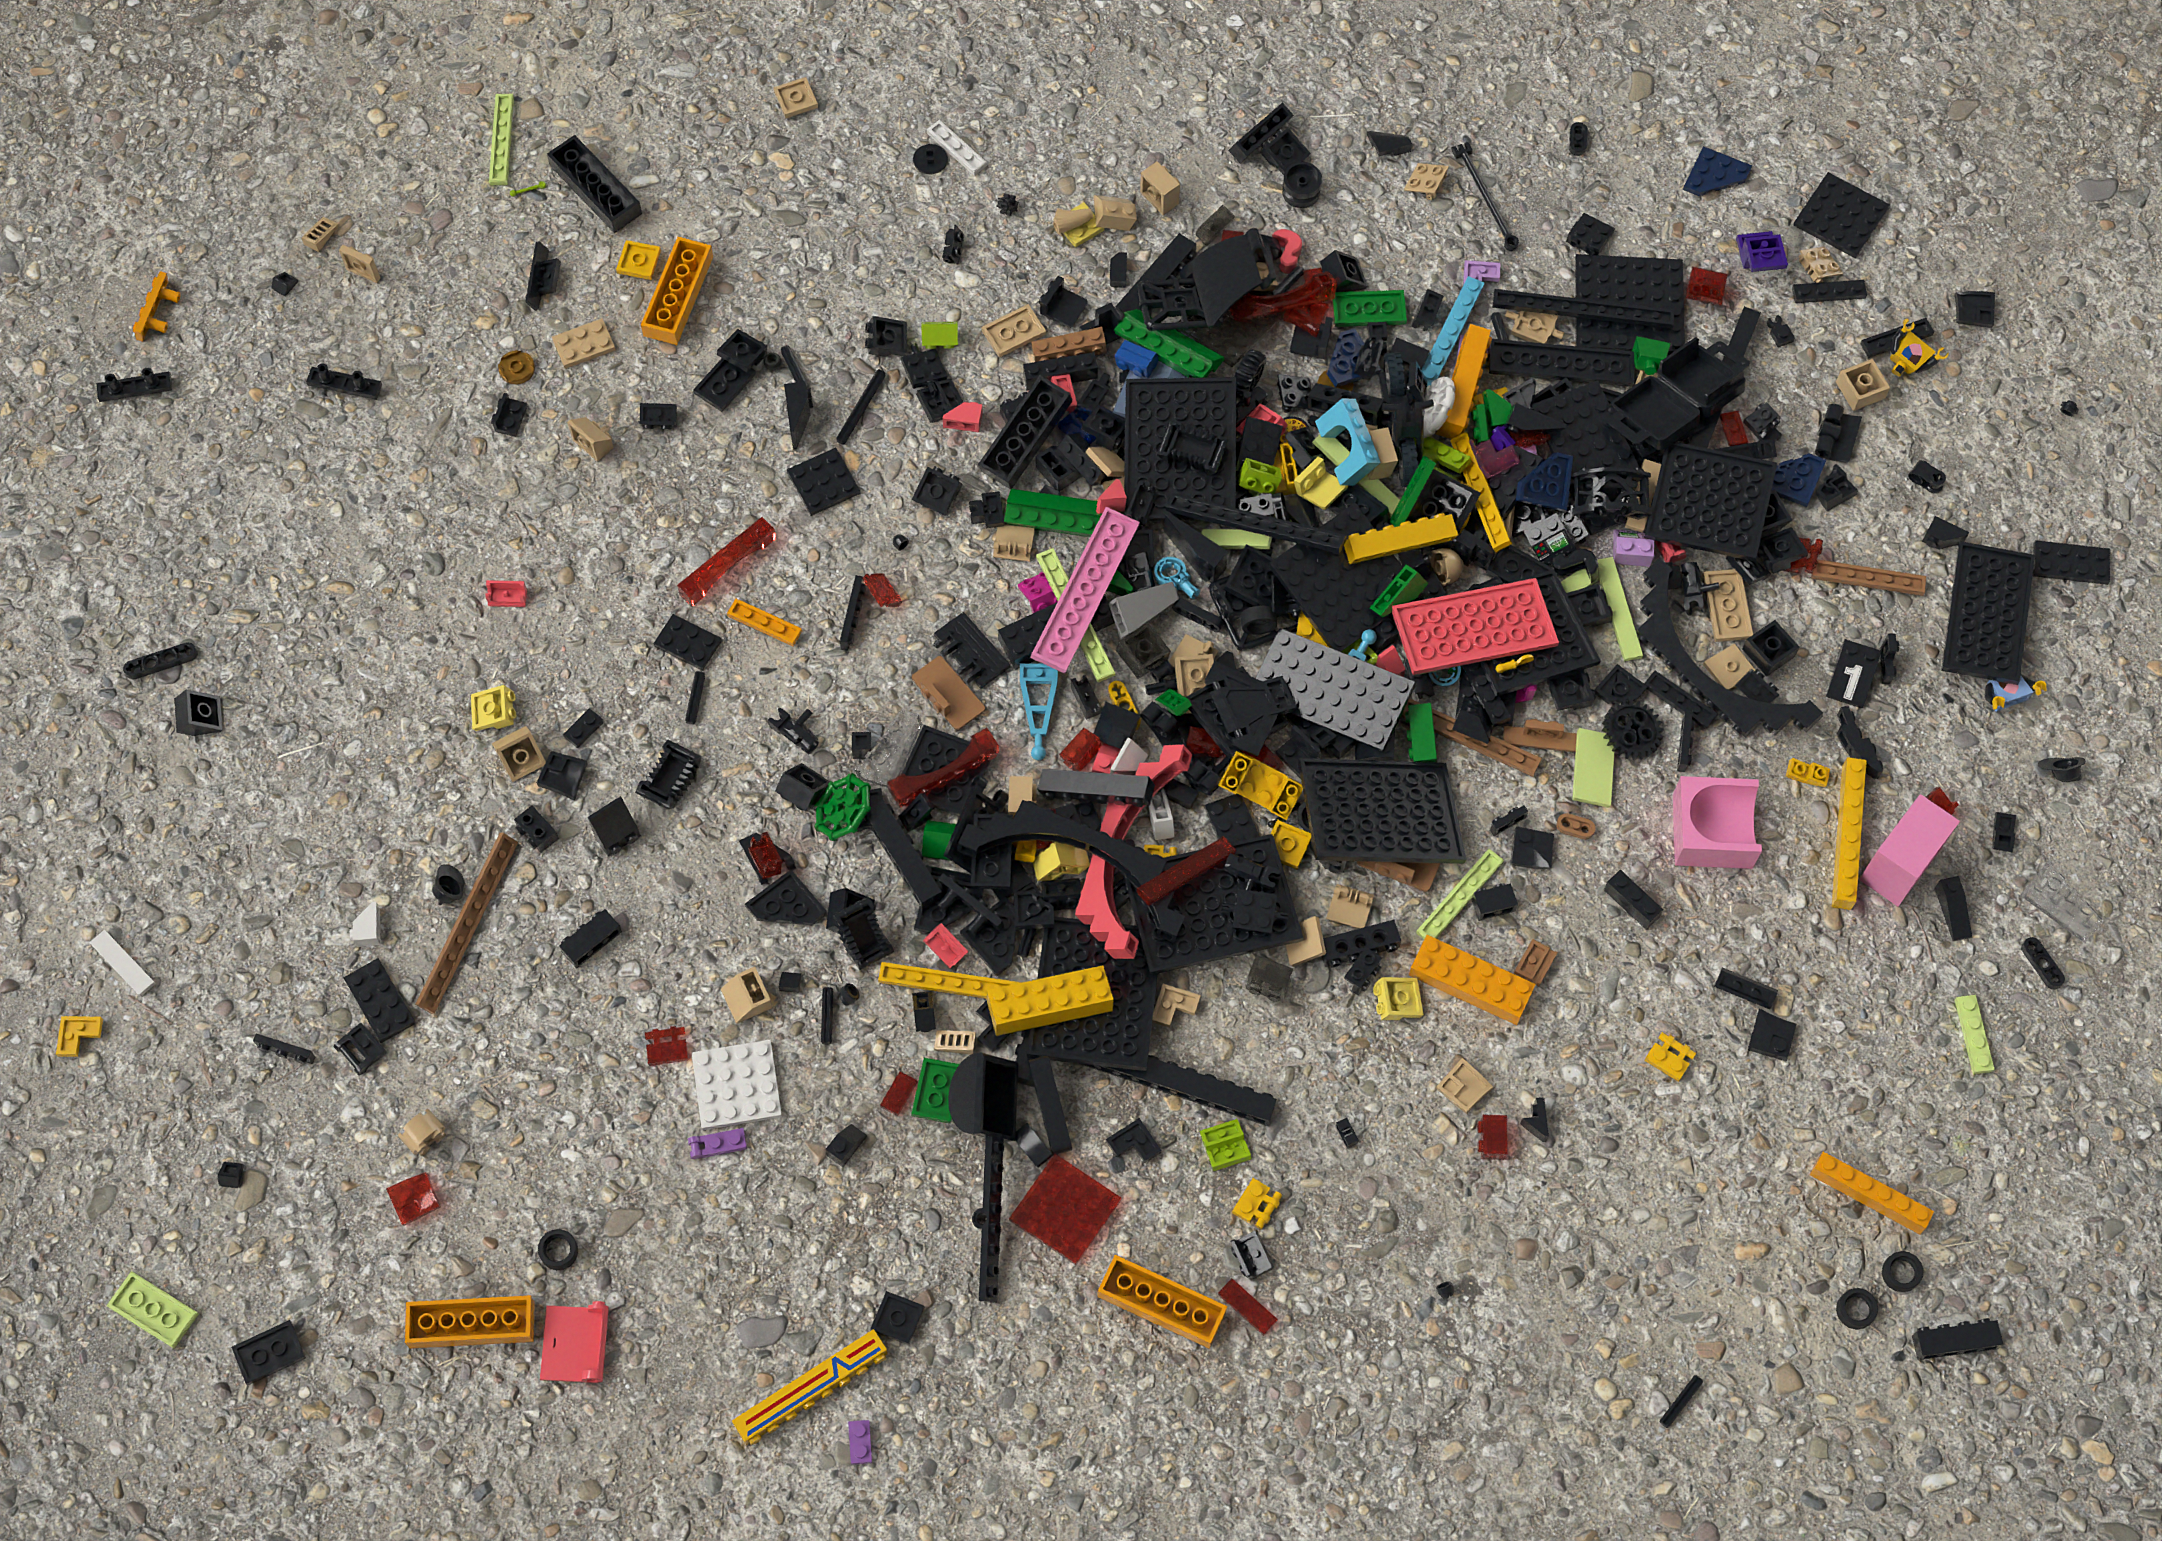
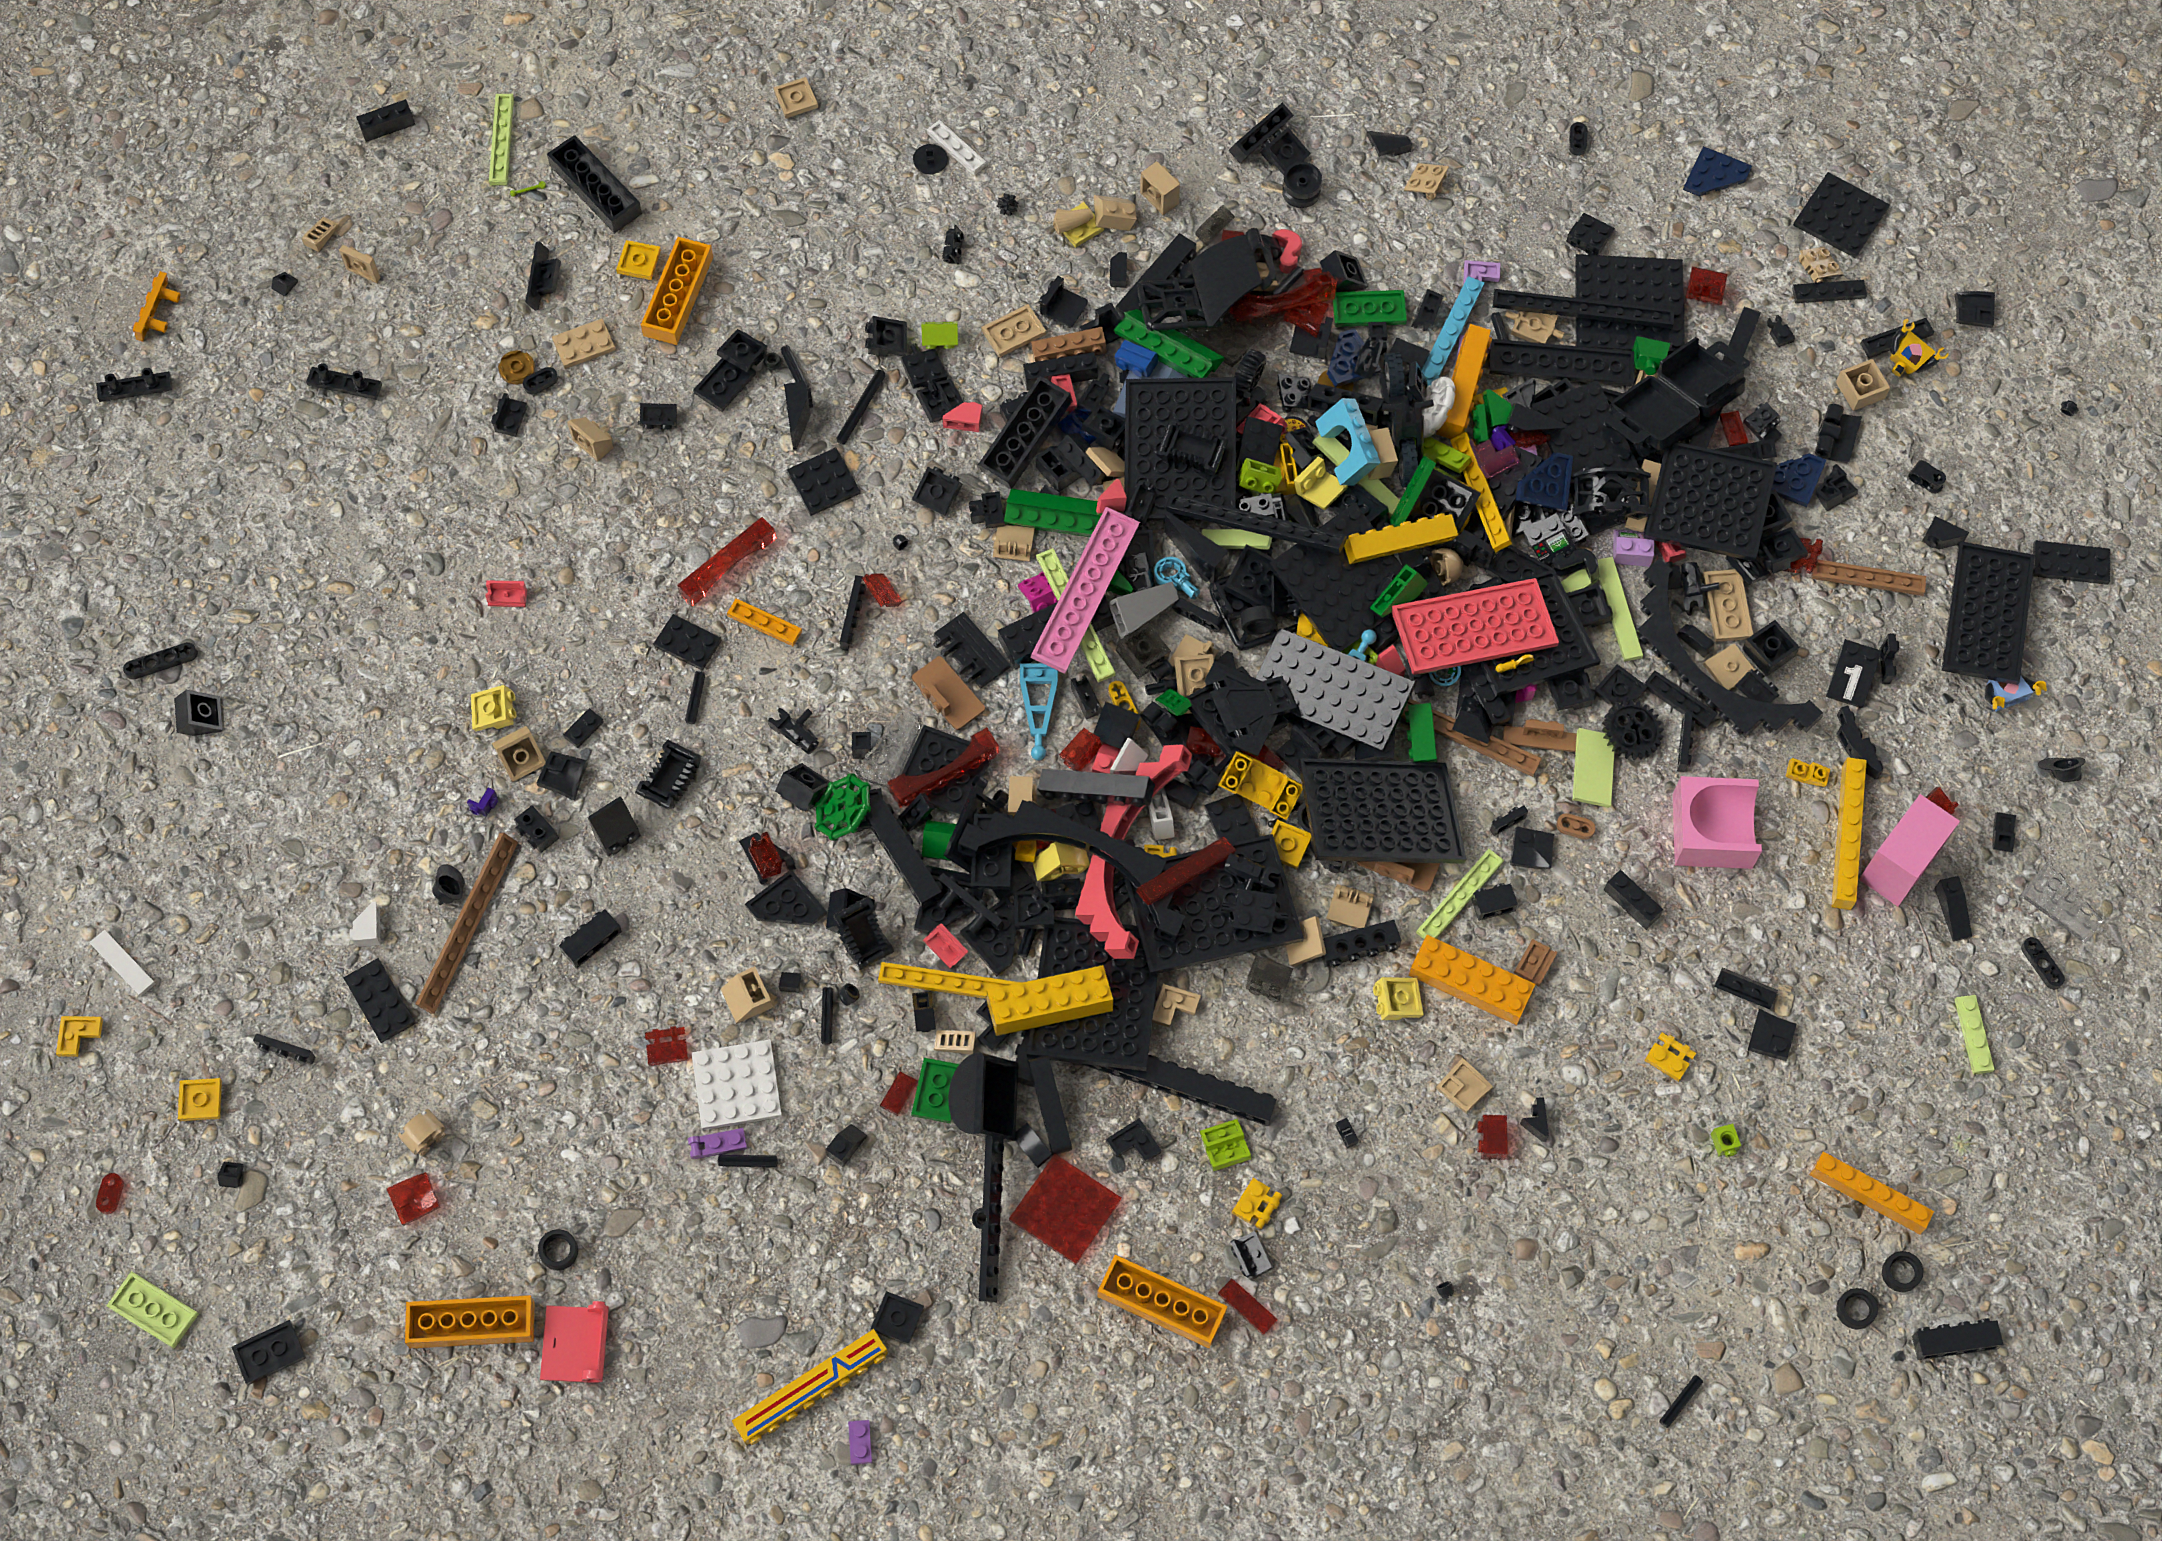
(111, 1193): none -> clear red plate
(199, 1099): none -> yellow plate
(365, 1044): black plate -> none
(385, 120): none -> black brick
(487, 802): none -> dark purple bracket
(540, 380): none -> black plate
(747, 1160): none -> black axle
(1362, 970): black bracket -> none
(1464, 153): black hinge -> none
(1696, 639): none -> black piece
(1729, 1133): none -> lime brick
(1762, 251): dark purple bracket -> none

